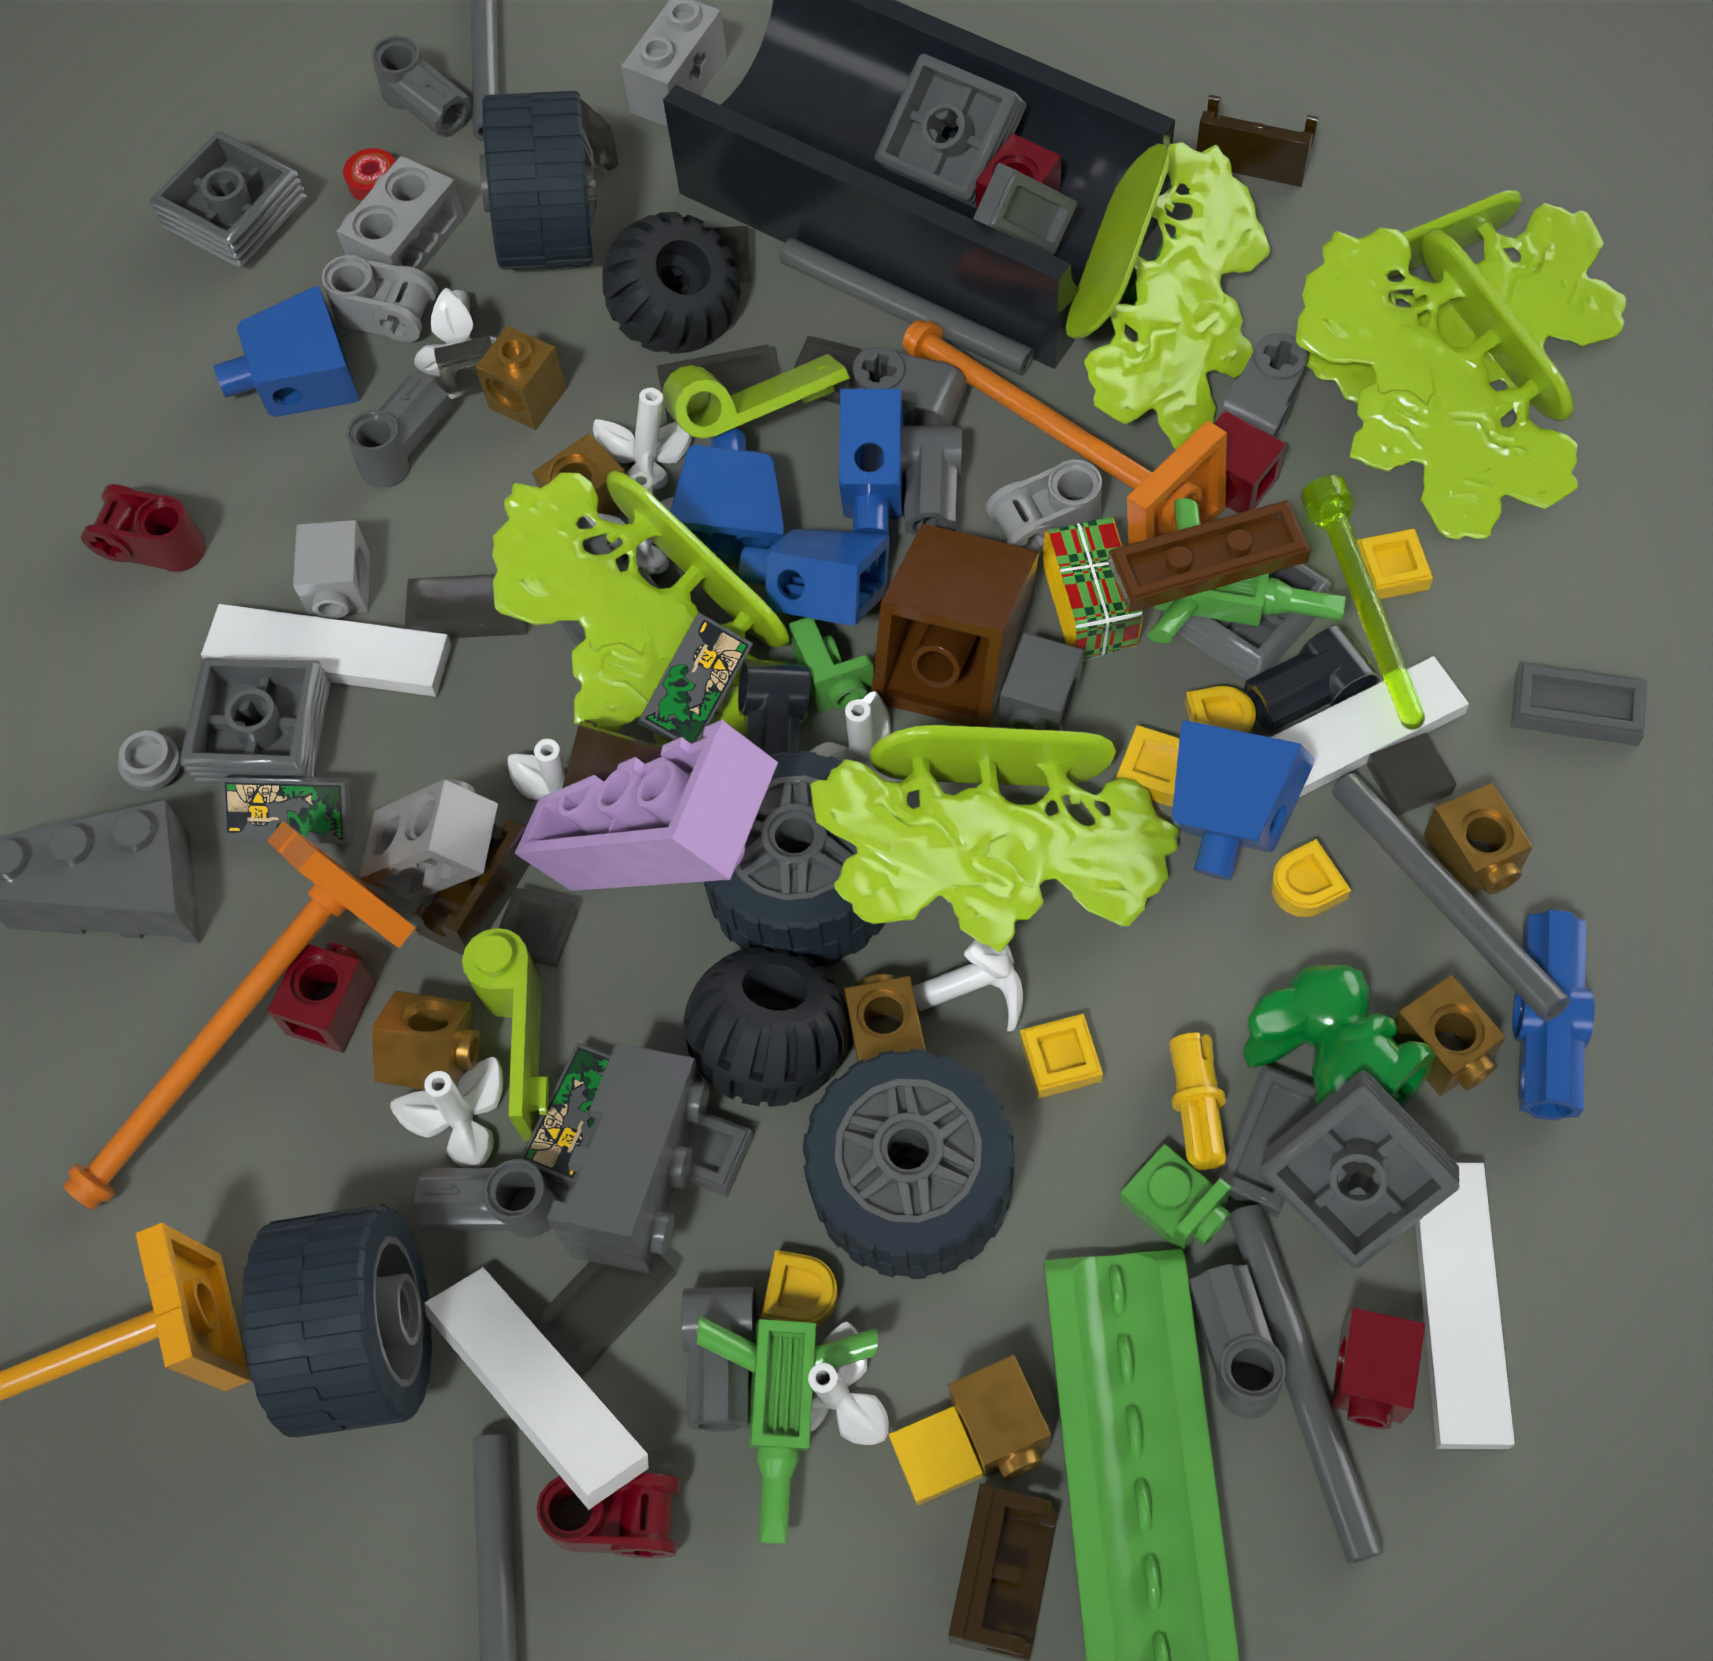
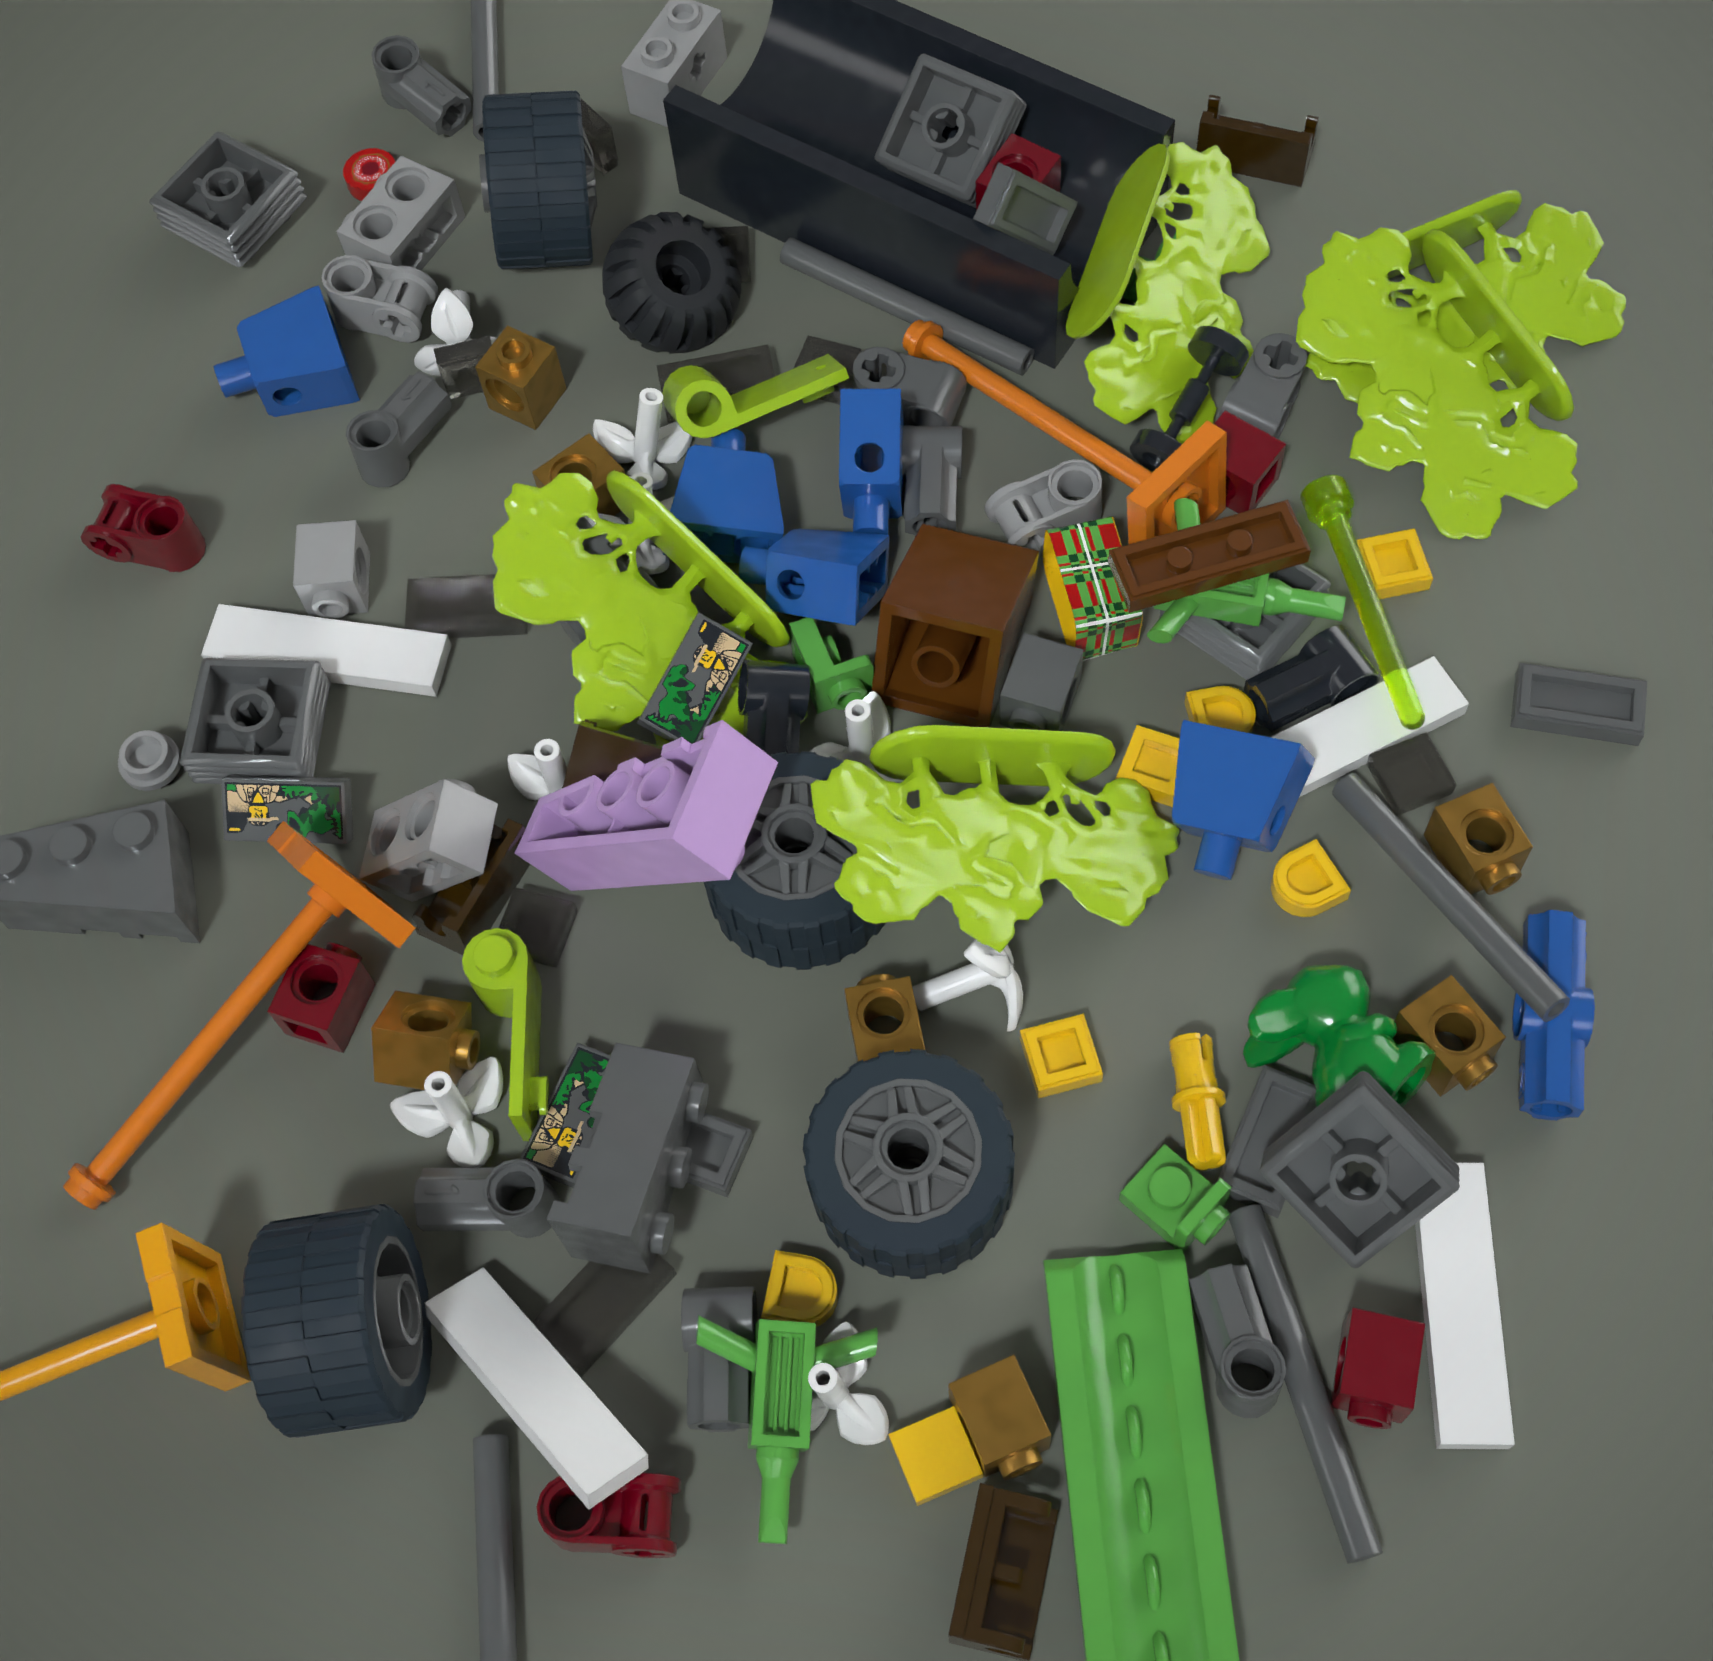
(766, 1026): black wheel -> none
(1217, 353): none -> black wheel

